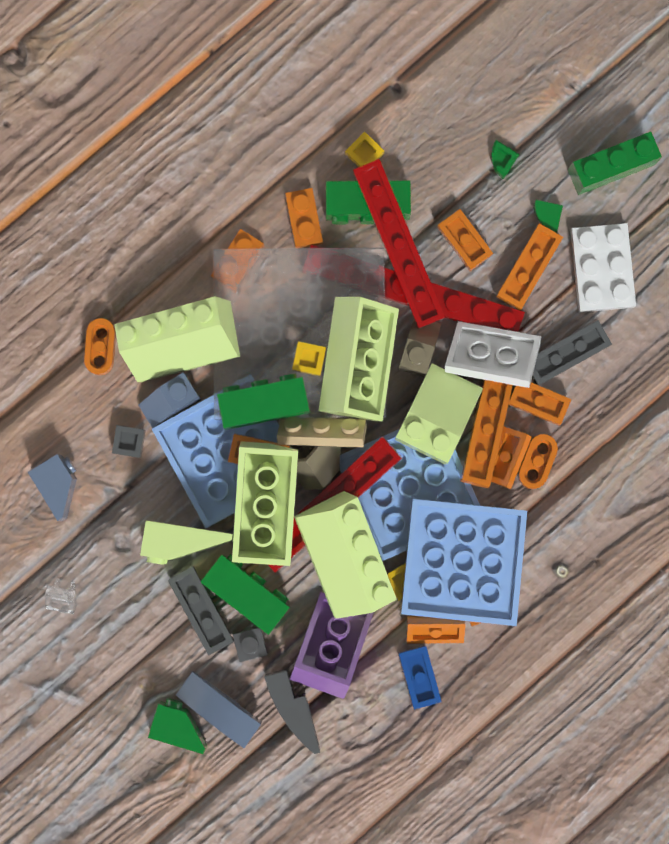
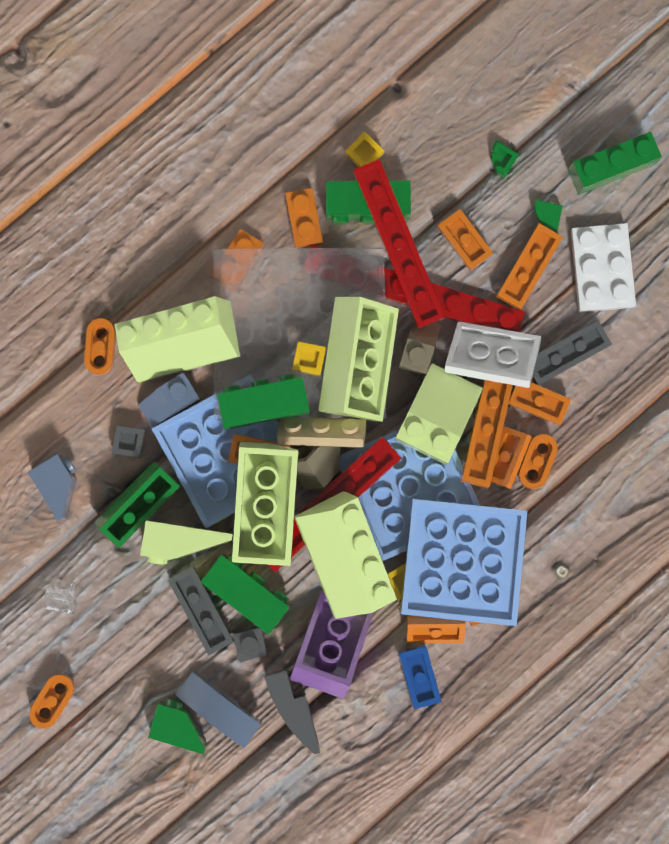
(53, 700): none -> orange plate
(136, 504): none -> green brick

